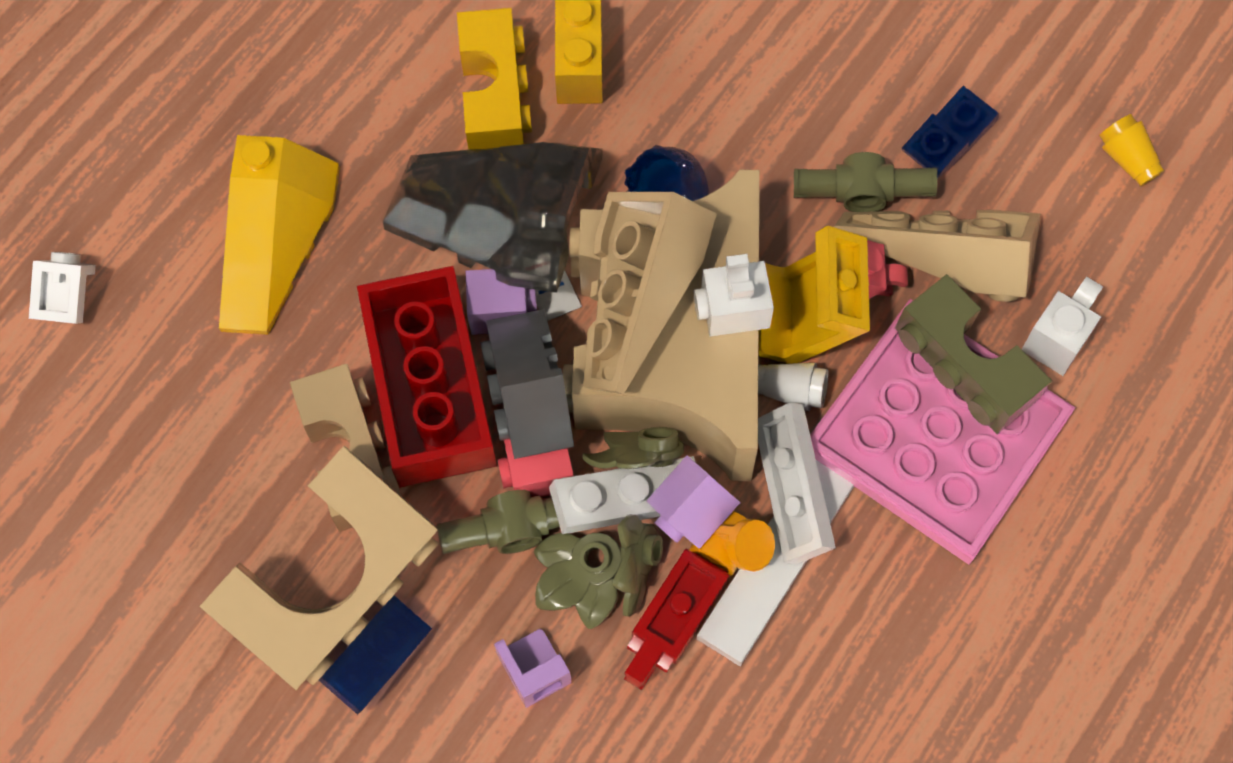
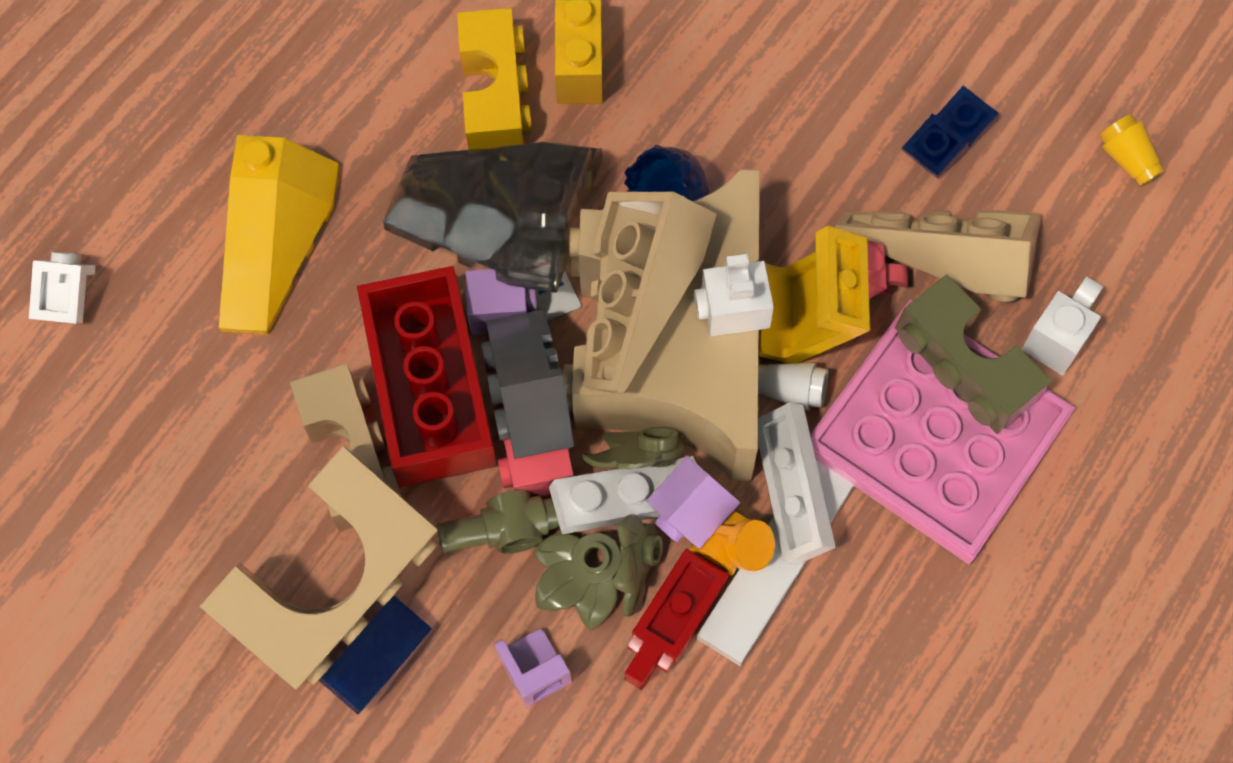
(865, 182): olive pin -> none

